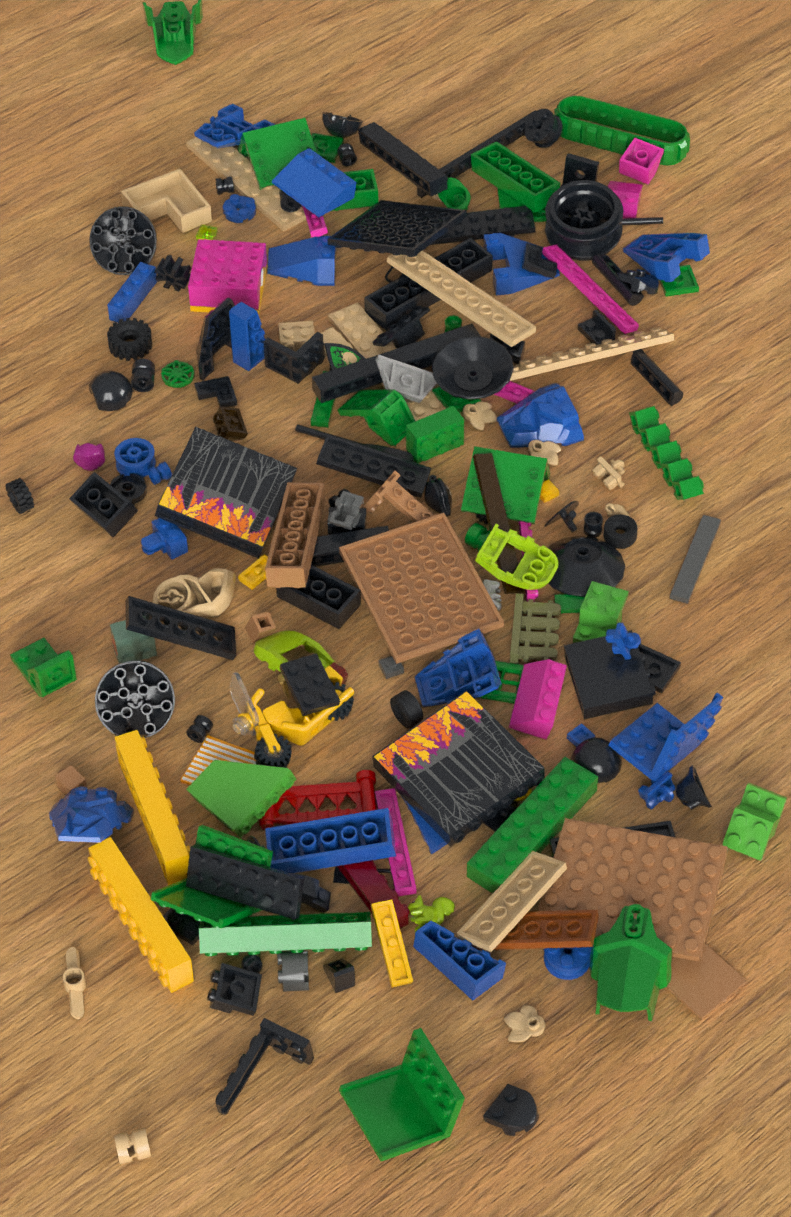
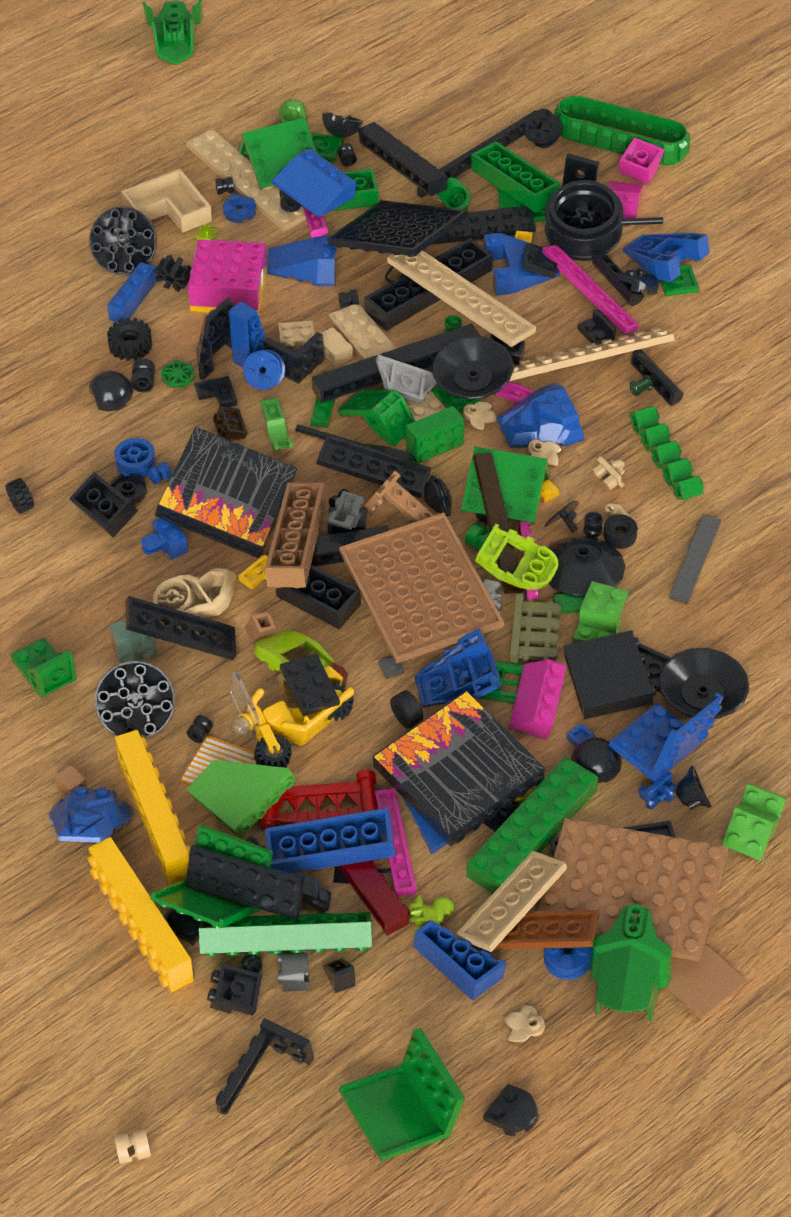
(75, 990): tan piece -> none
(89, 456): magenta hair -> none
(227, 127): blue wedge -> none
(254, 369): none -> blue wheel
(275, 424): none -> bright green piece
(291, 110): none -> bright green piece
(341, 355): shield -> none
(348, 299): none -> black wheel
(391, 943): yellow plate -> none
(405, 331): black bracket -> none
(525, 236): none -> yellow plate
(622, 640): blue hips -> none
(641, 385): none -> clear green bush
(696, 675): none -> black dish

